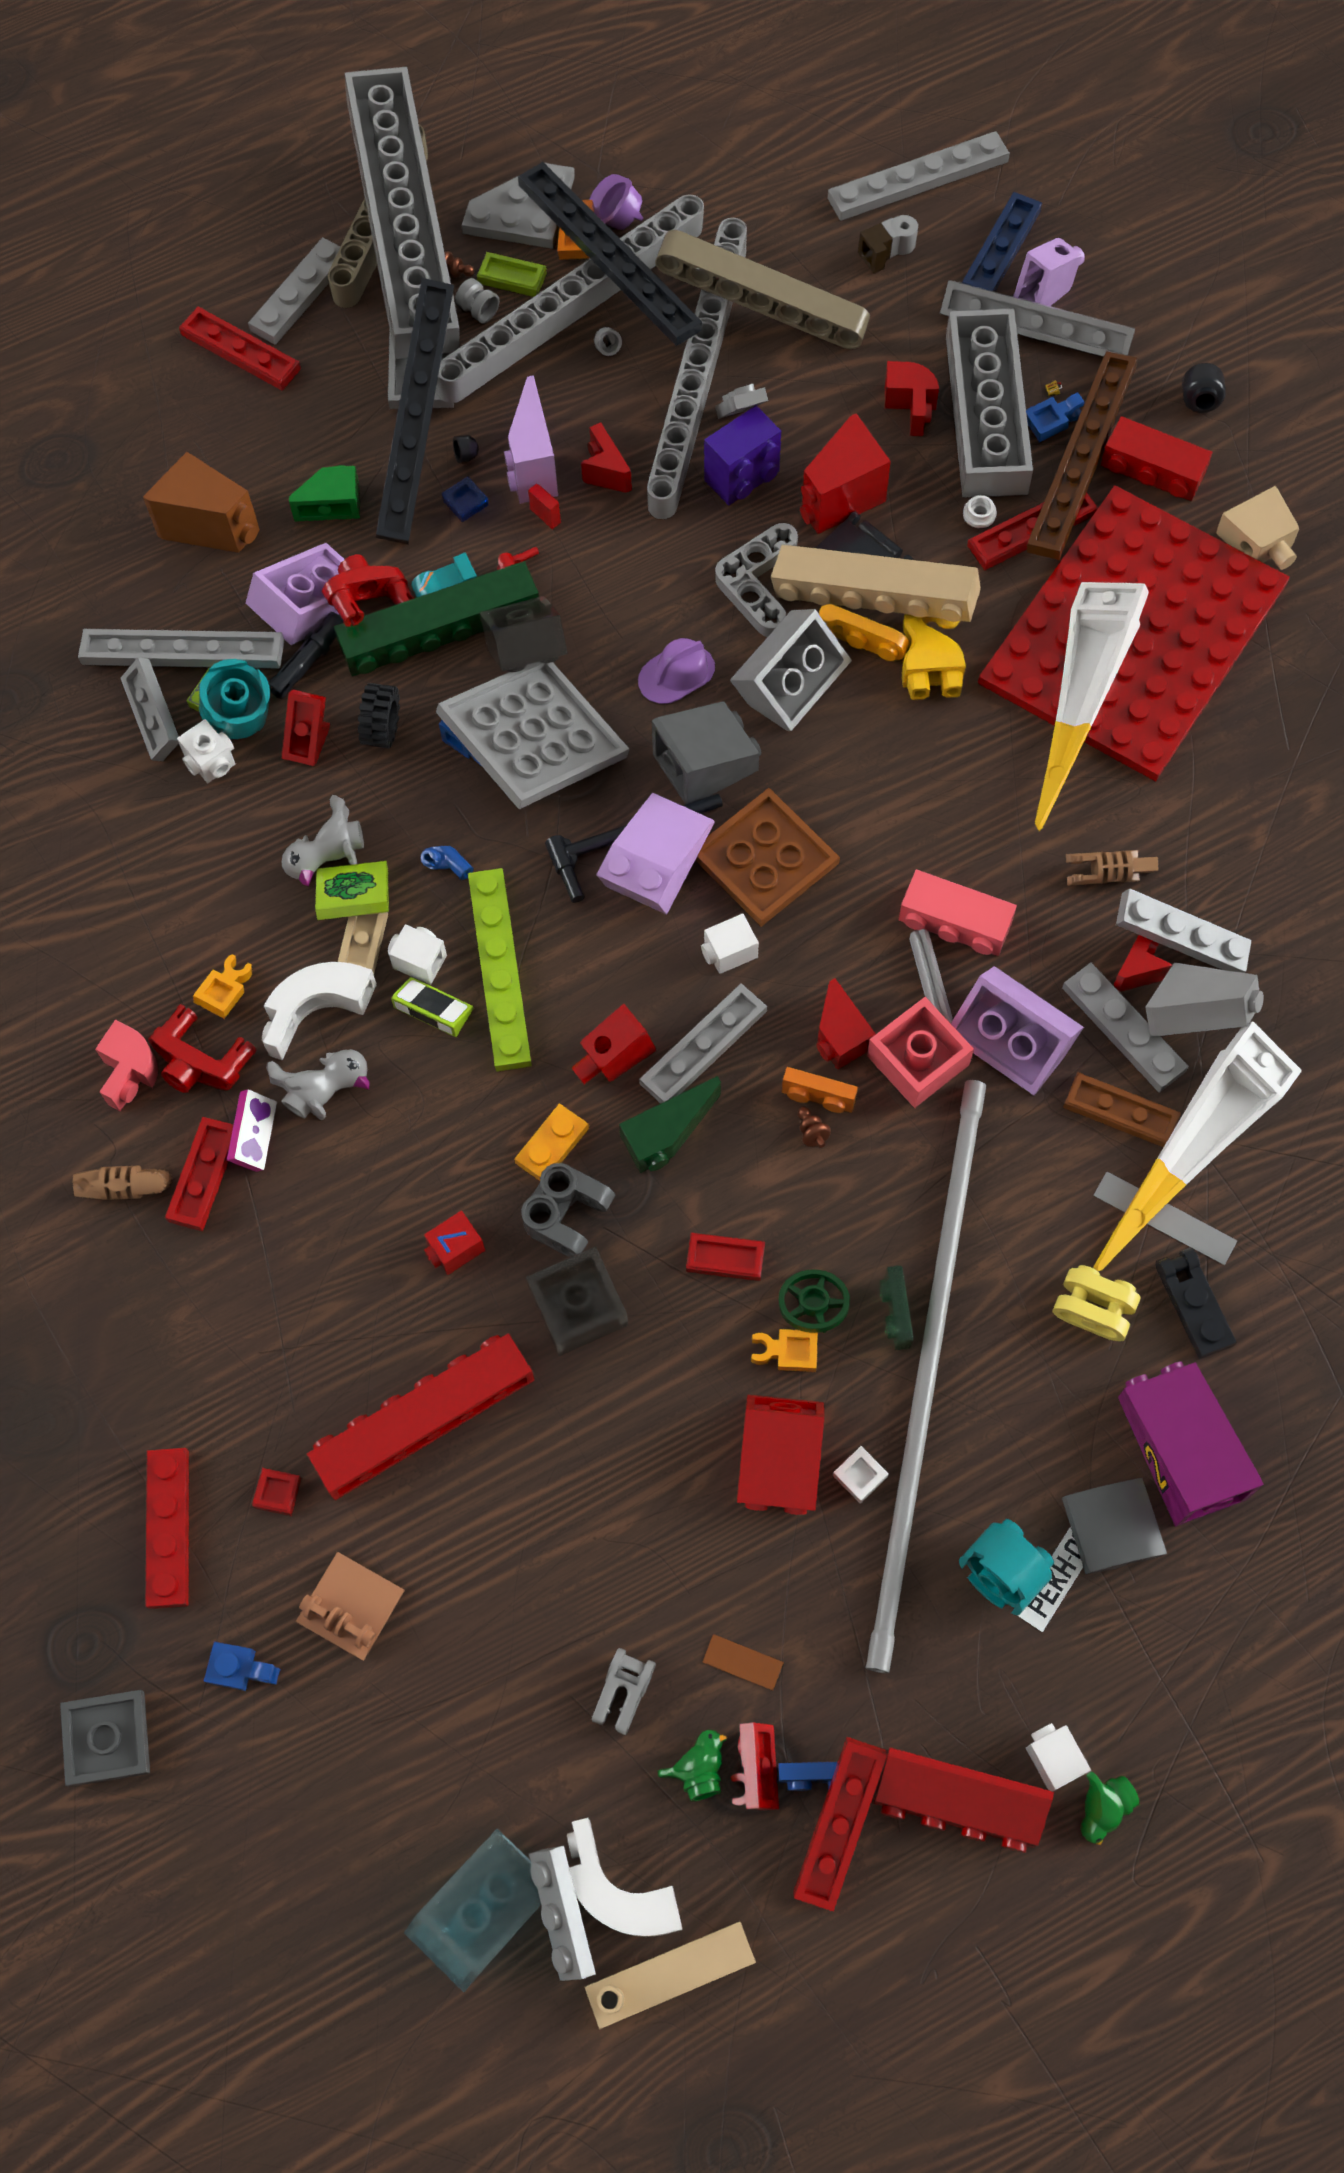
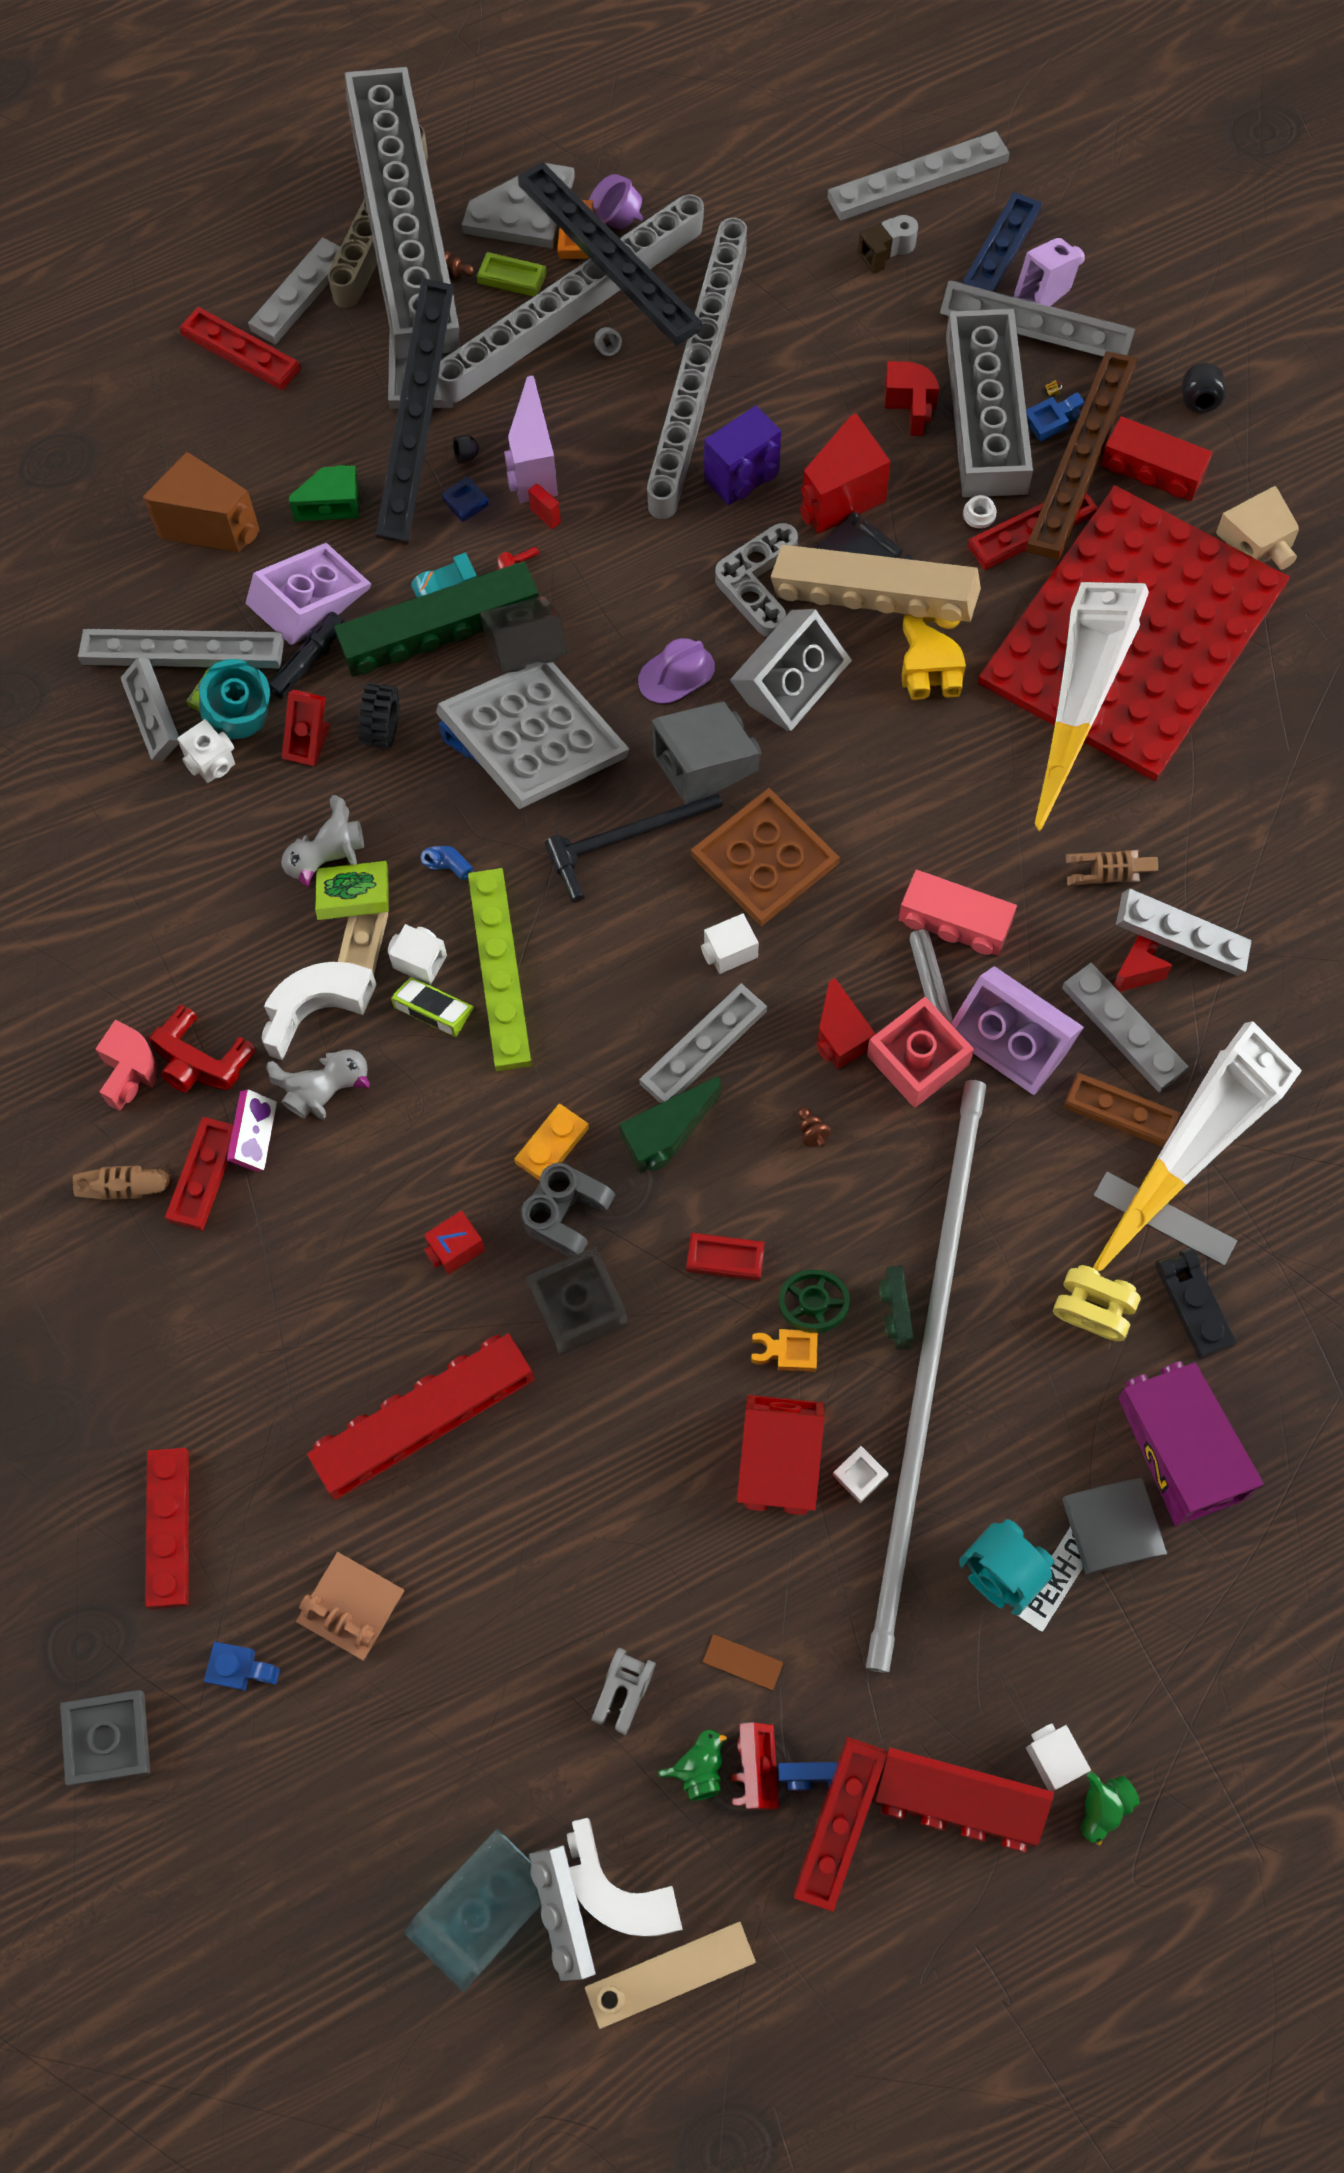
(222, 991): light orange plate -> none
(276, 1491): red tile -> none
(362, 582): red connector -> none
(478, 301): light grey wheel -> none
(606, 464): red slope -> none
(614, 1047): red torso -> none
(655, 852): lavender slope -> none
(741, 400): light grey plate -> none
(762, 289): dark tan beam -> none
(810, 1087): orange plate -> none
(865, 633): light orange plate -> none
(1202, 1000): light grey slope -> none

